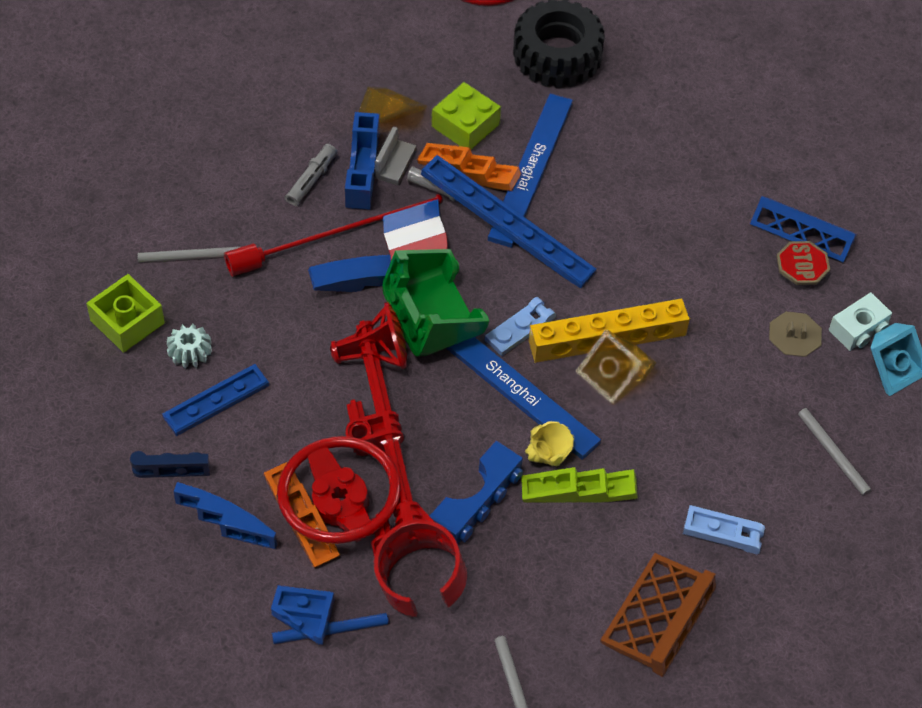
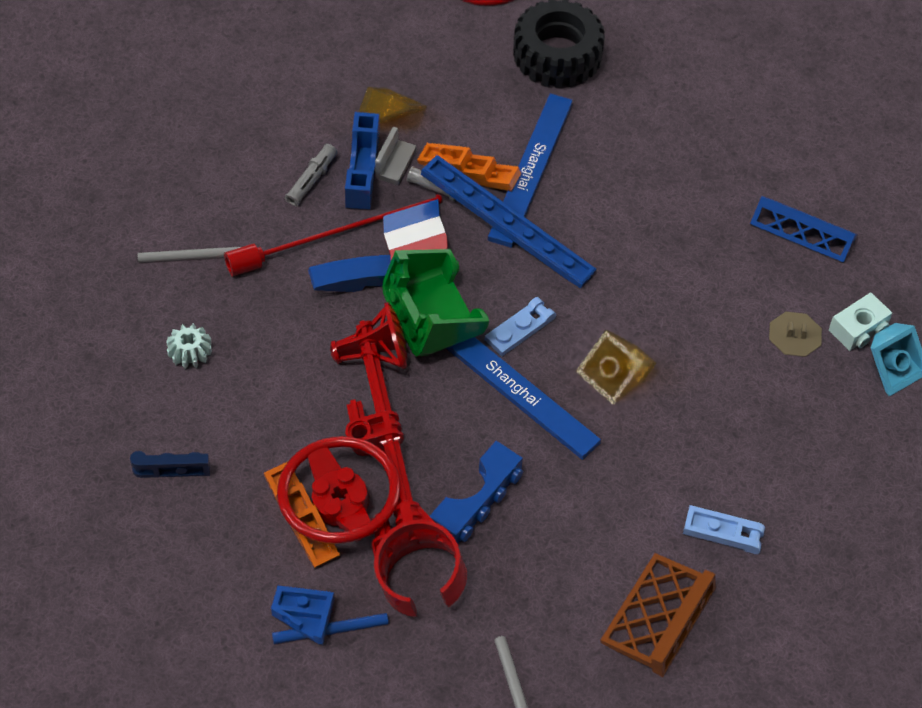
(125, 313): lime brick -> none
(215, 399): blue tile -> none
(233, 520): blue slope -> none
(466, 116): lime brick -> none
(550, 443): light yellow hair -> none
(575, 486): lime slope -> none
(634, 324): yellow brick -> none
(803, 263): piece -> none
(834, 452): light grey bar -> none

